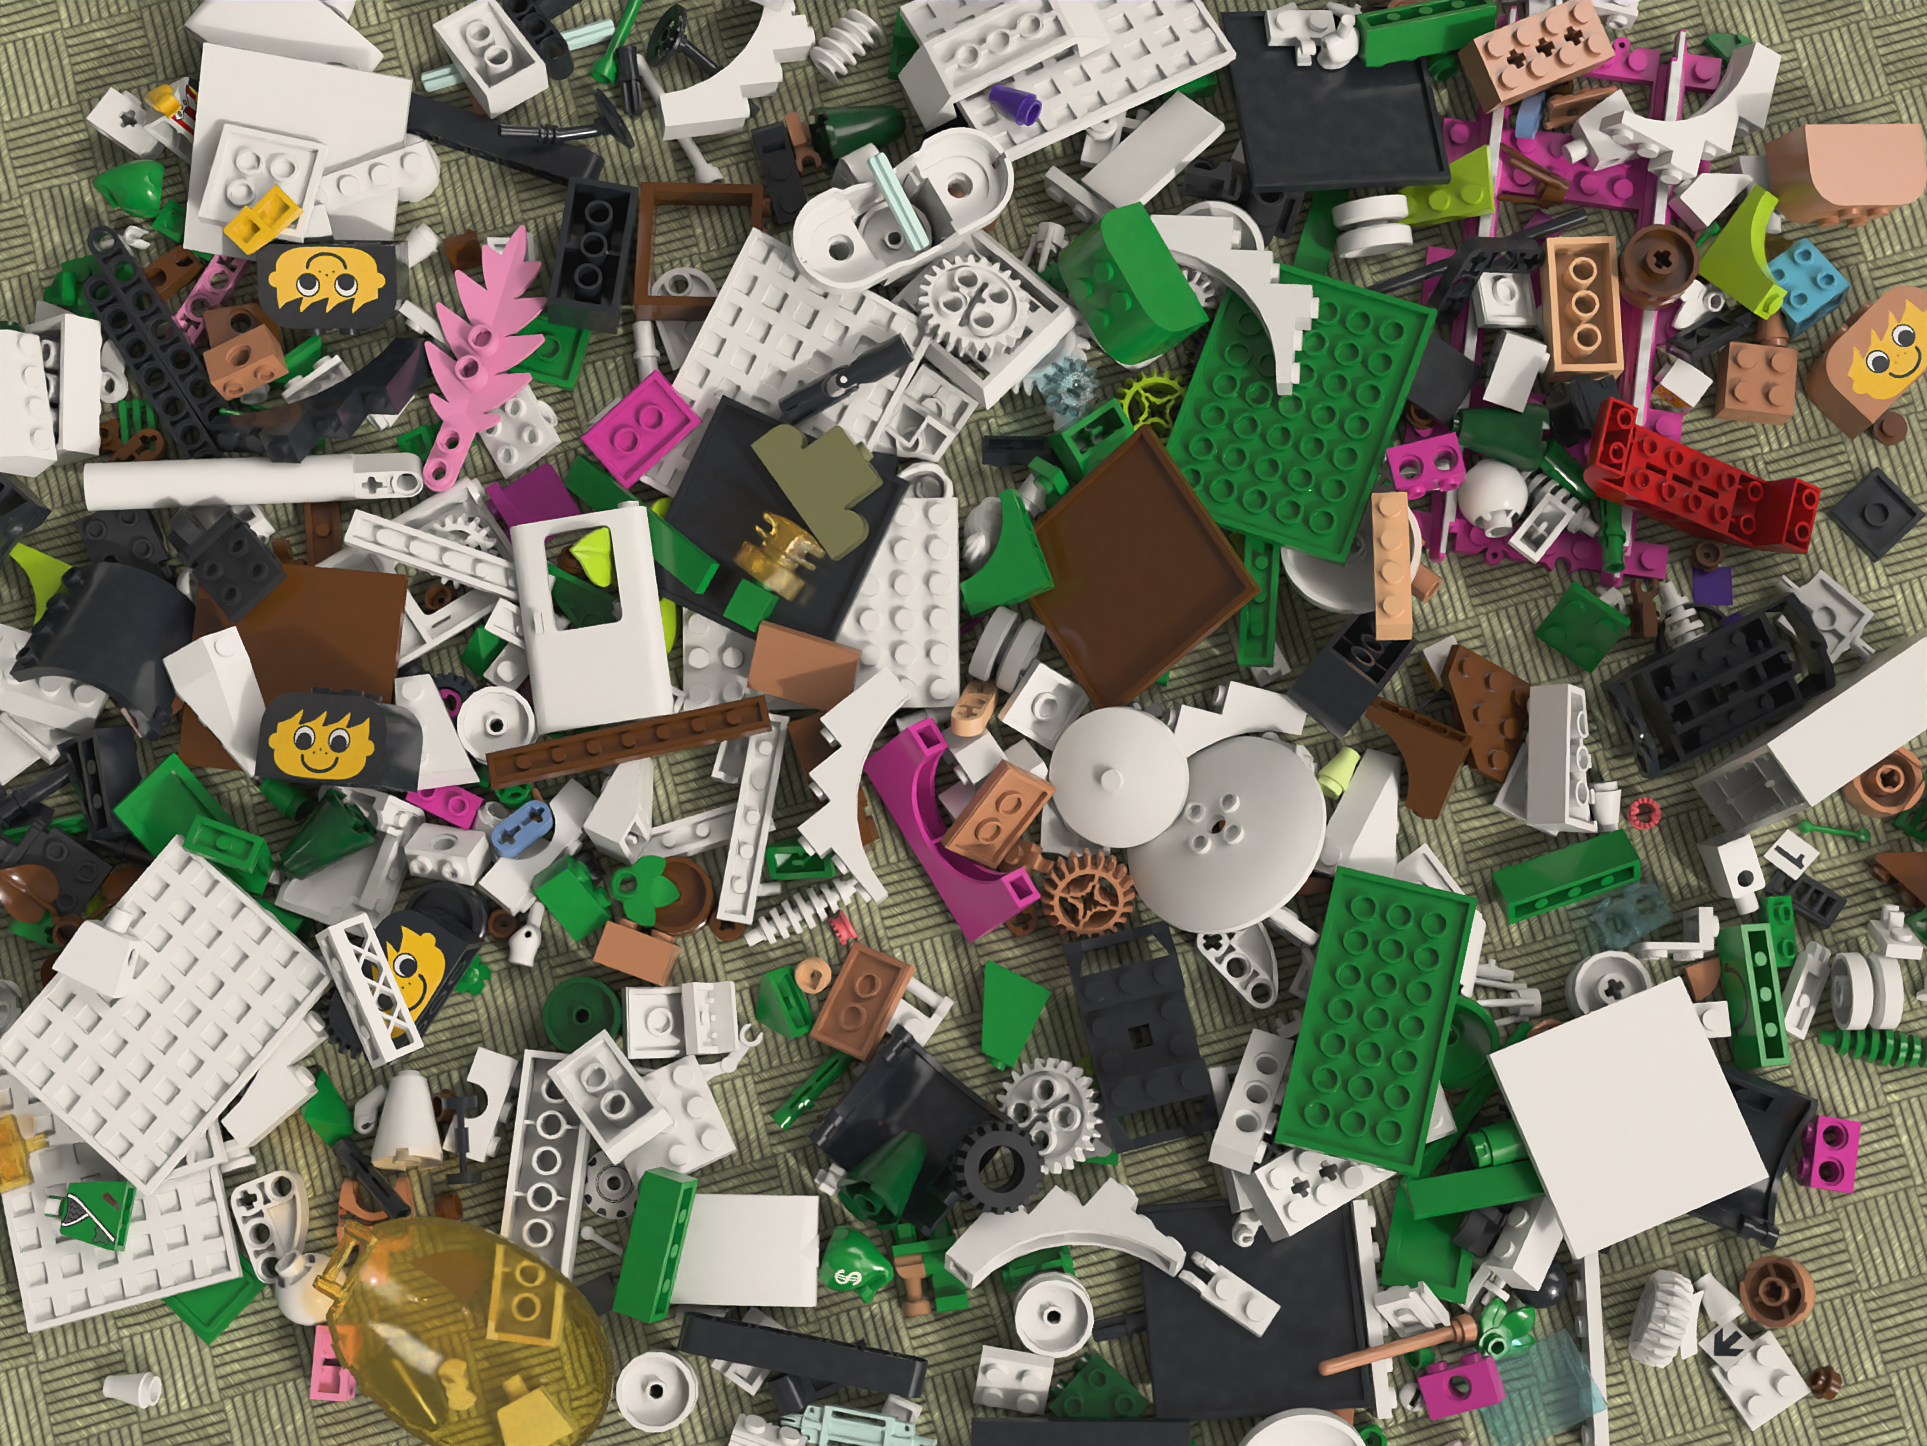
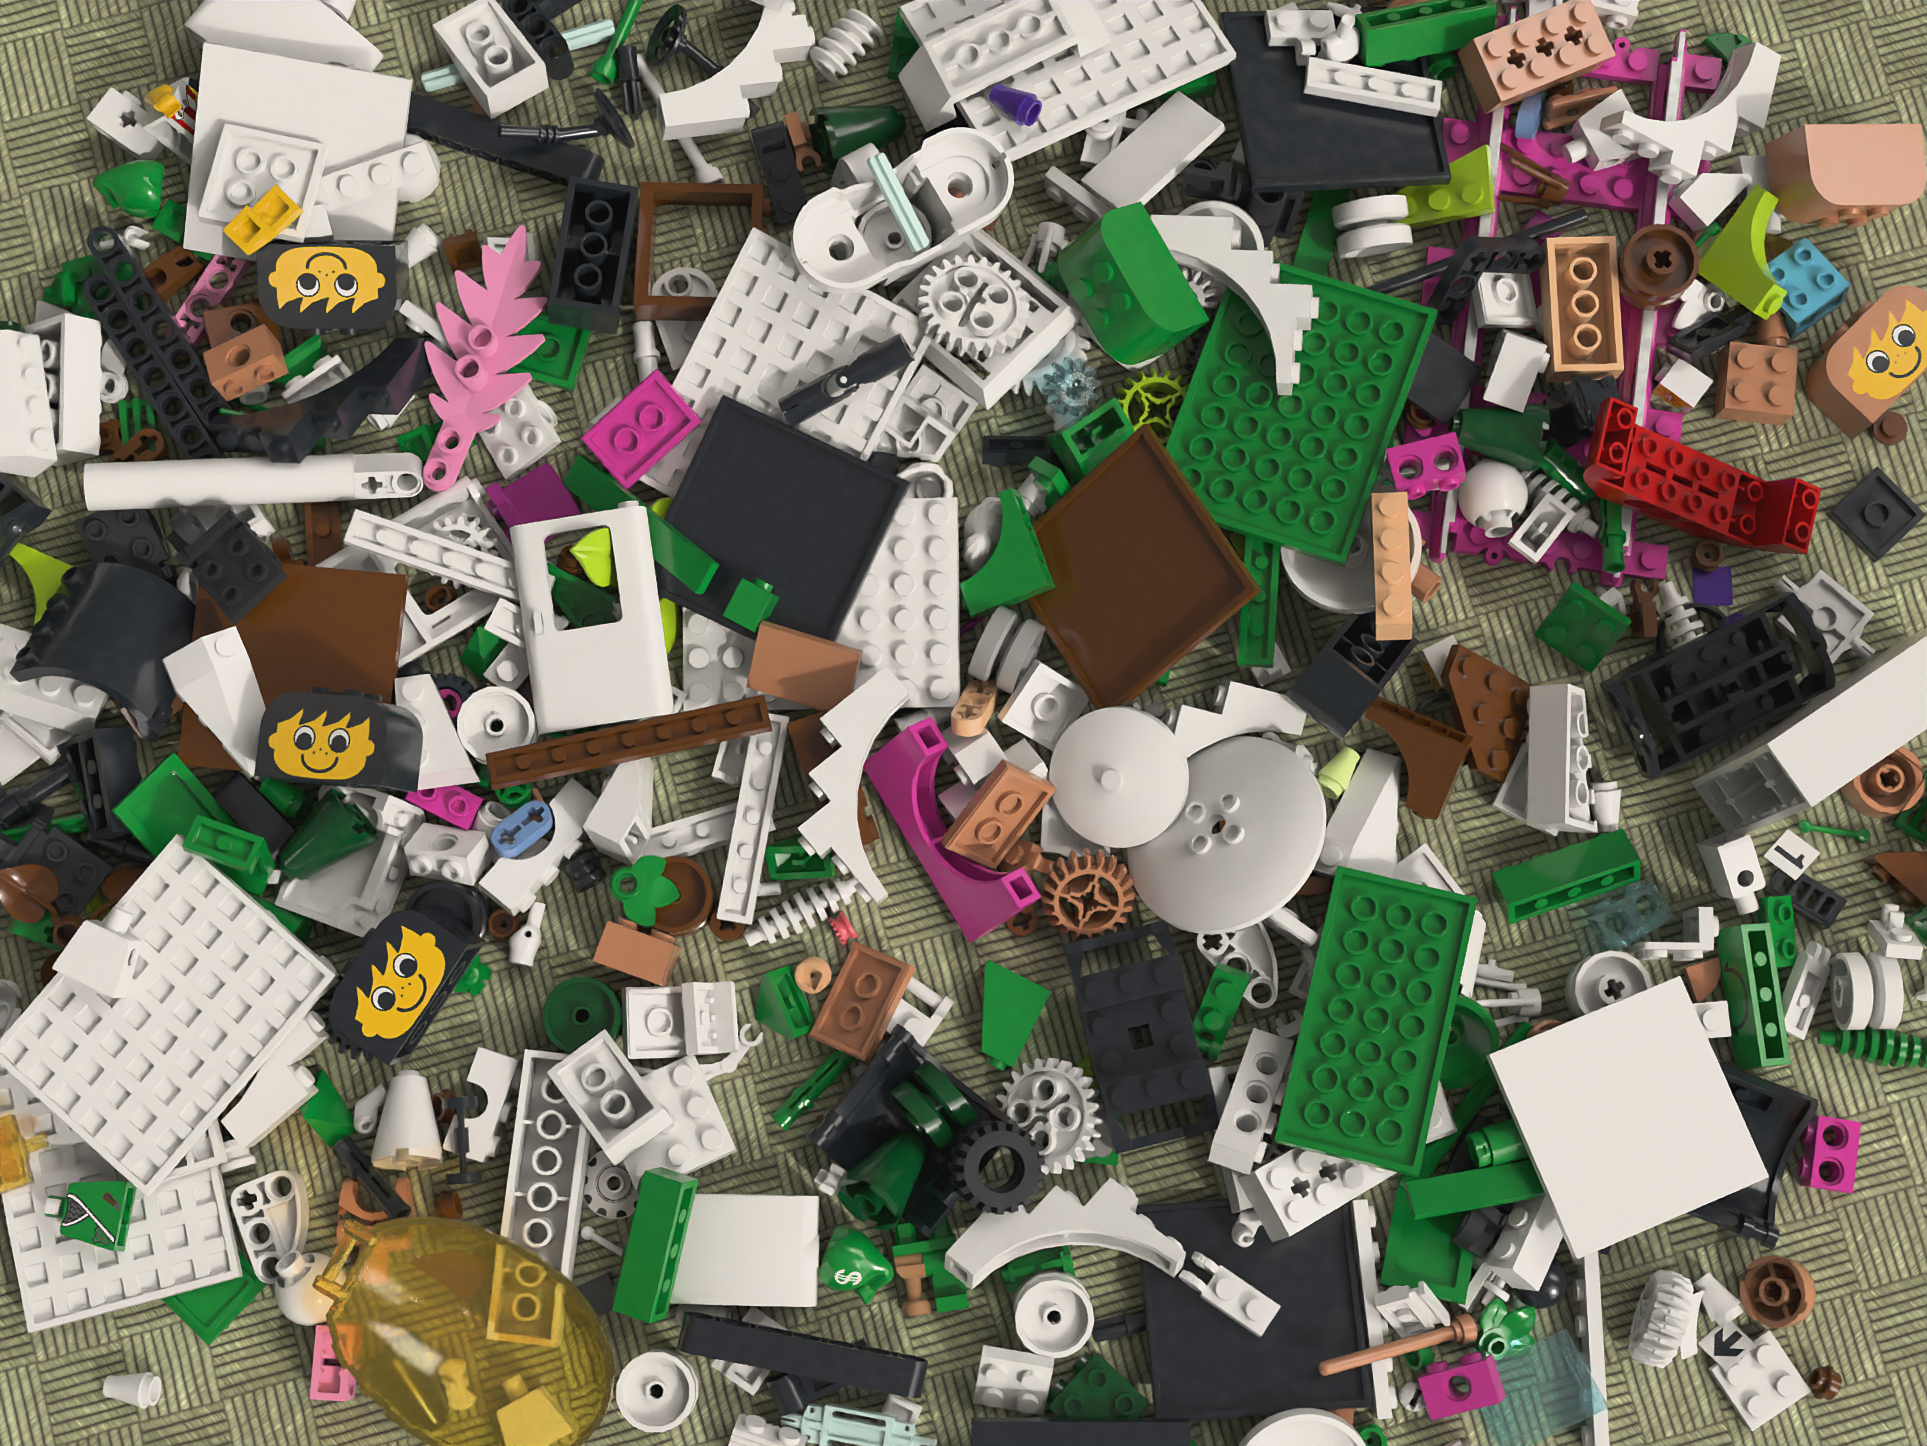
(254, 812): none -> black beam
(357, 995): white fence -> none
(573, 897): green brick -> none
(779, 555): clear yellow wheel -> none
(823, 482): olive brick -> none
(937, 1101): none -> dark green wheel
(1219, 1007): none -> green plate
(1372, 86): none -> white plate
(1654, 817): coral bush -> none

